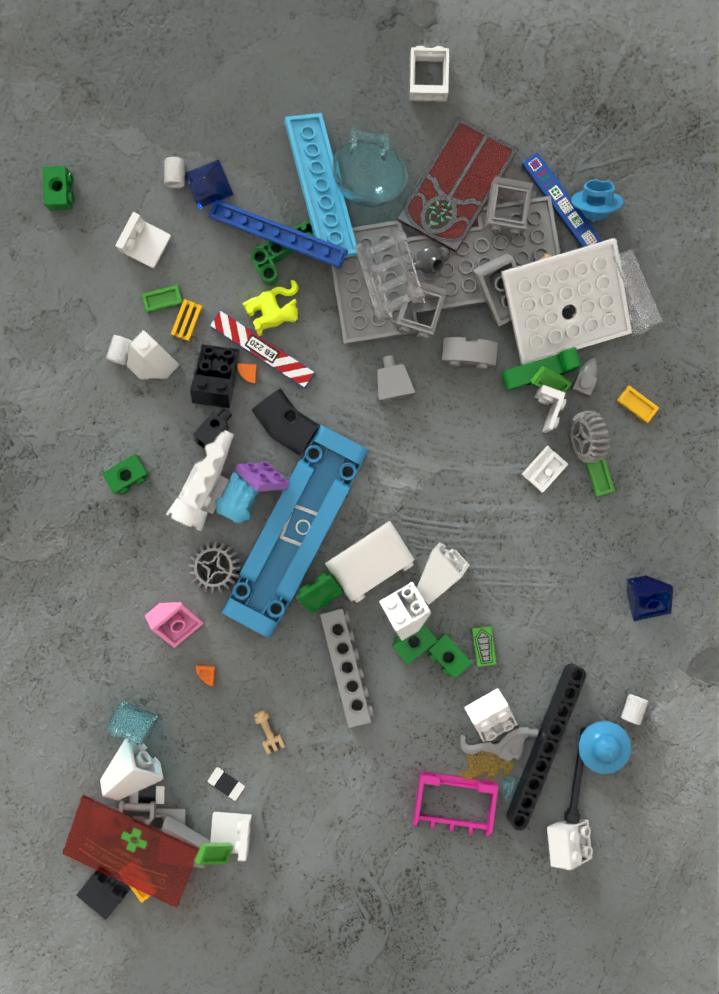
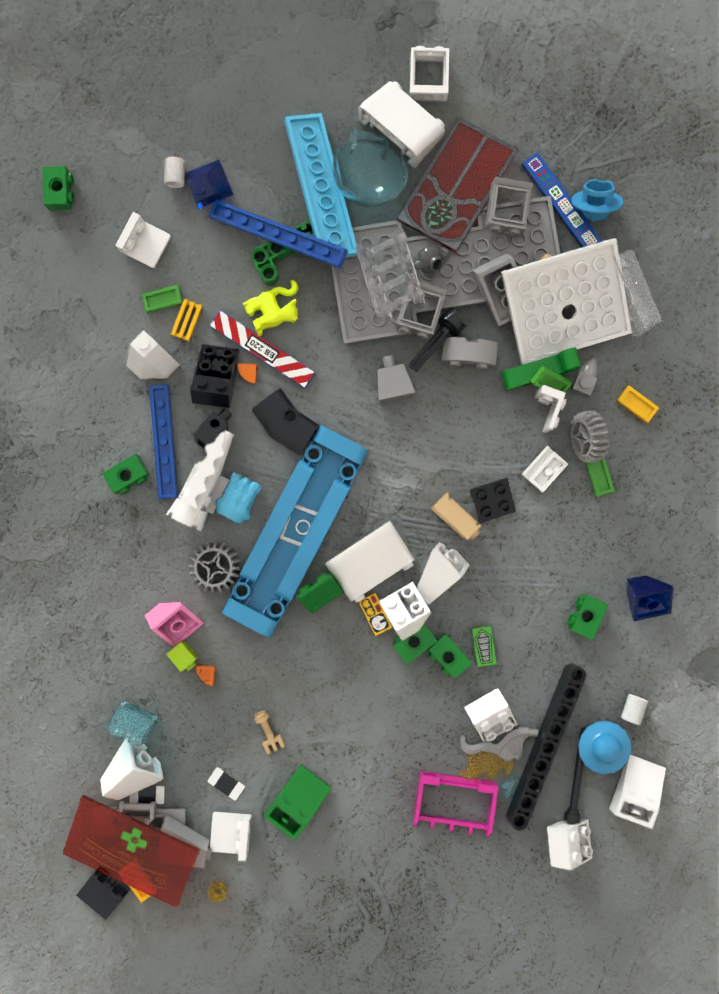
(118, 350): white piece -> none
(163, 441): none -> blue tile
(183, 656): none -> lime brick
(214, 853): bright green tile -> none
(217, 897): none -> clear yellow plate
(262, 476): medium lavender plate -> none
(297, 802): none -> green slope
(353, 716): light grey brick -> none
(375, 614): none -> tile
(402, 121): none -> white windscreen
(450, 325): none -> black piece
(456, 517): none -> tan window
(493, 500): none -> black hinge
(596, 609): none -> green brick
(639, 791): none -> white slope

